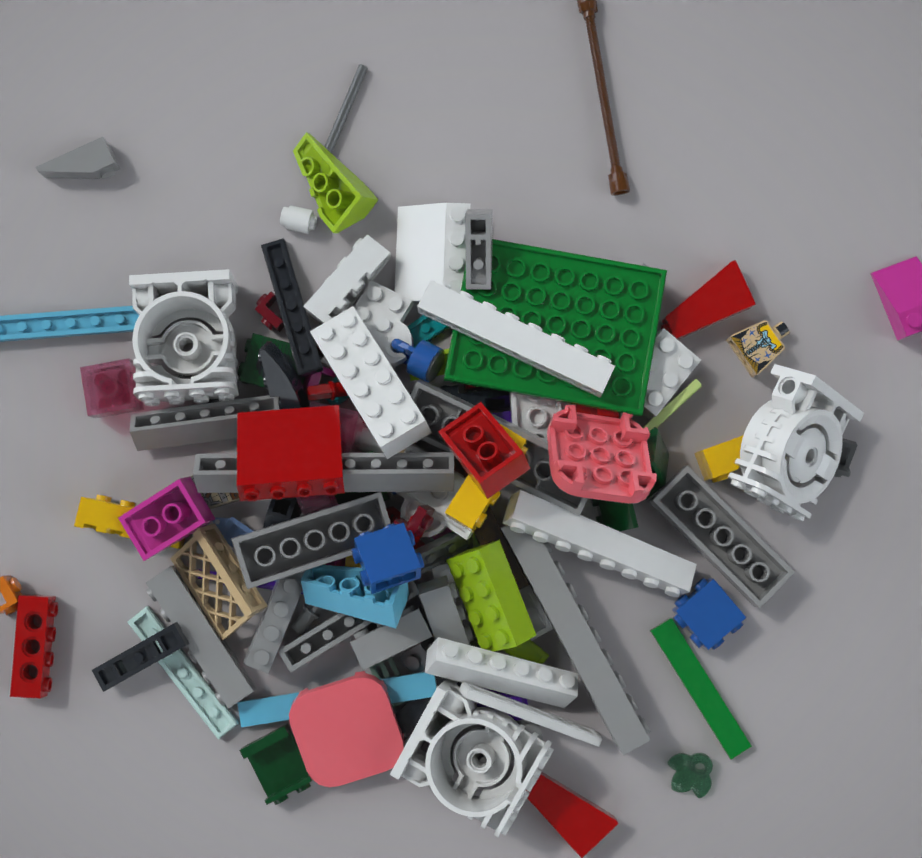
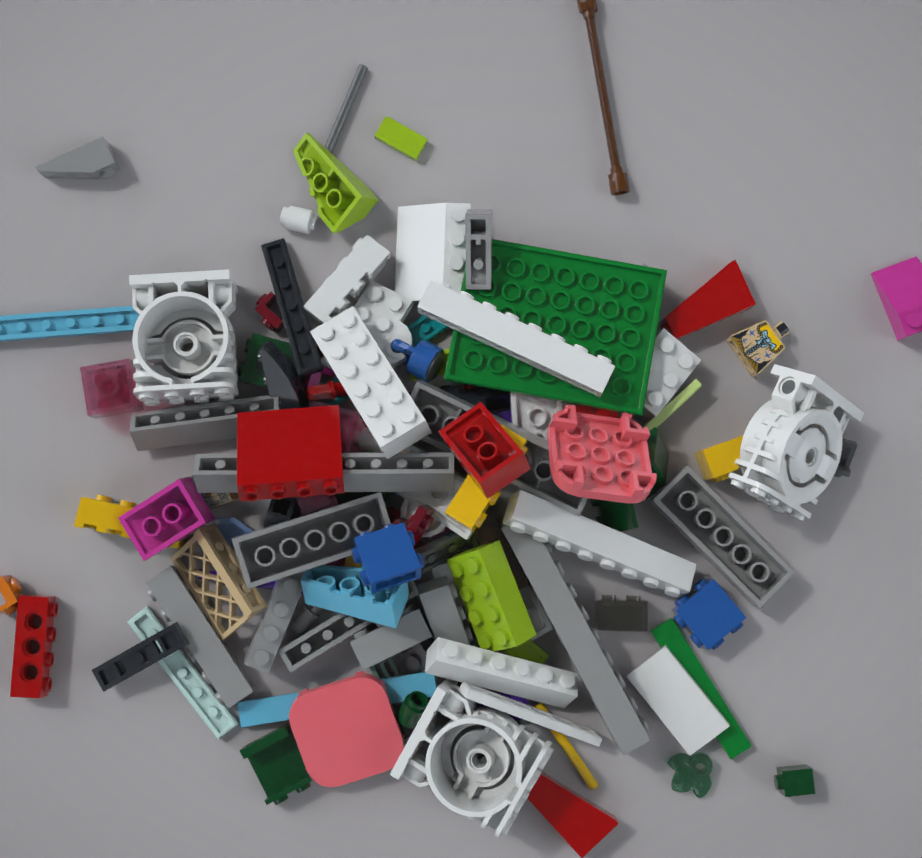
(401, 138): none -> lime tile
(412, 709): none -> dark green brick
(572, 754): none -> yellow bar
(621, 614): none -> clear smoke brick
(678, 700): none -> white tile
(794, 780): none -> dark green brick

